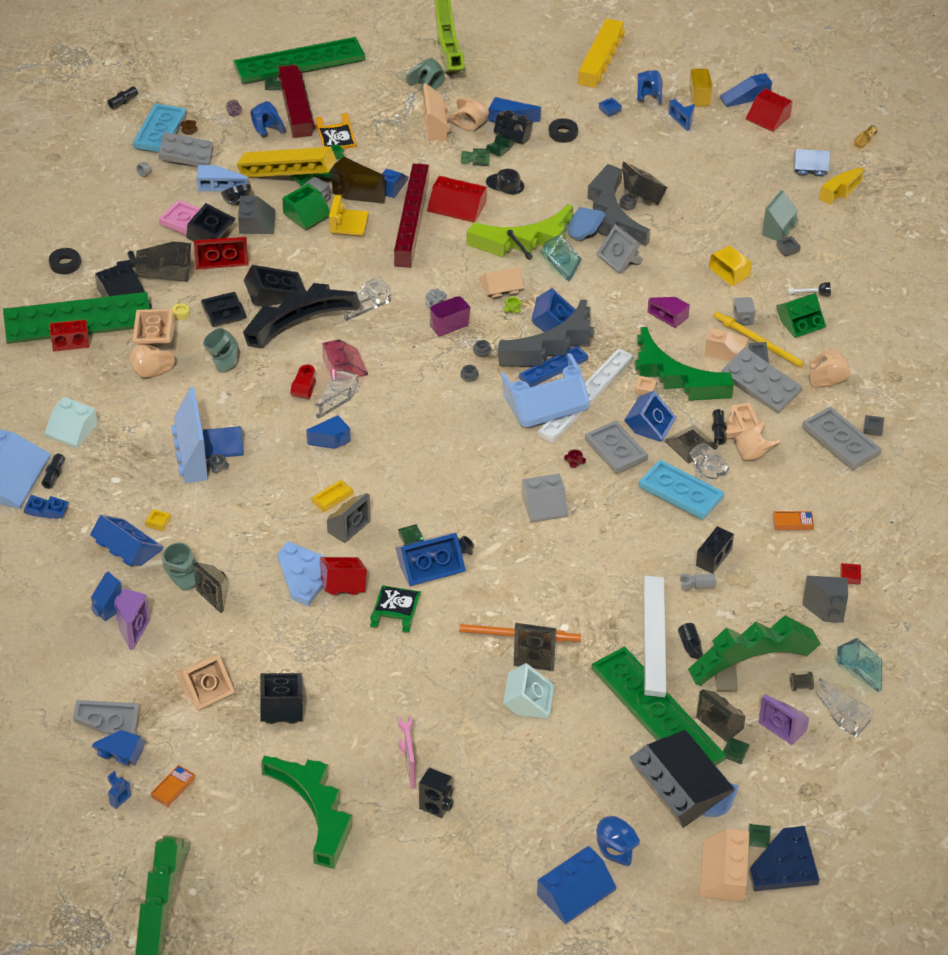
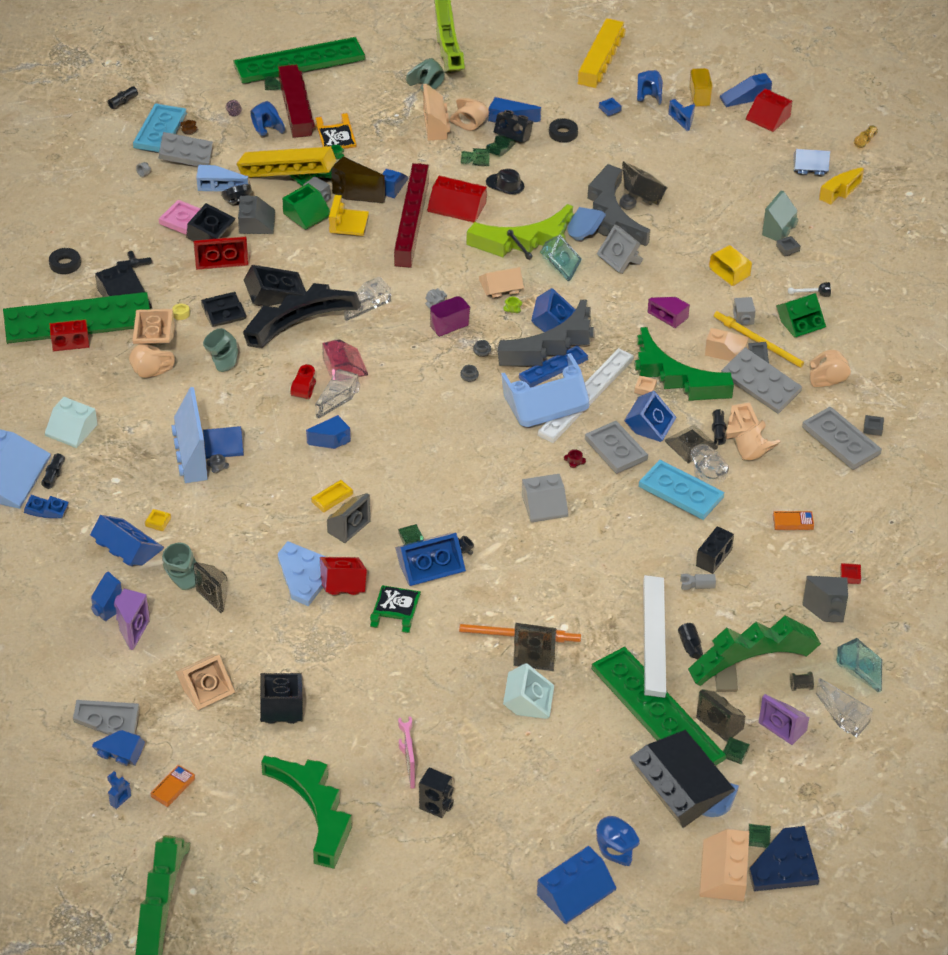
(164, 261): clear smoke slope -> none

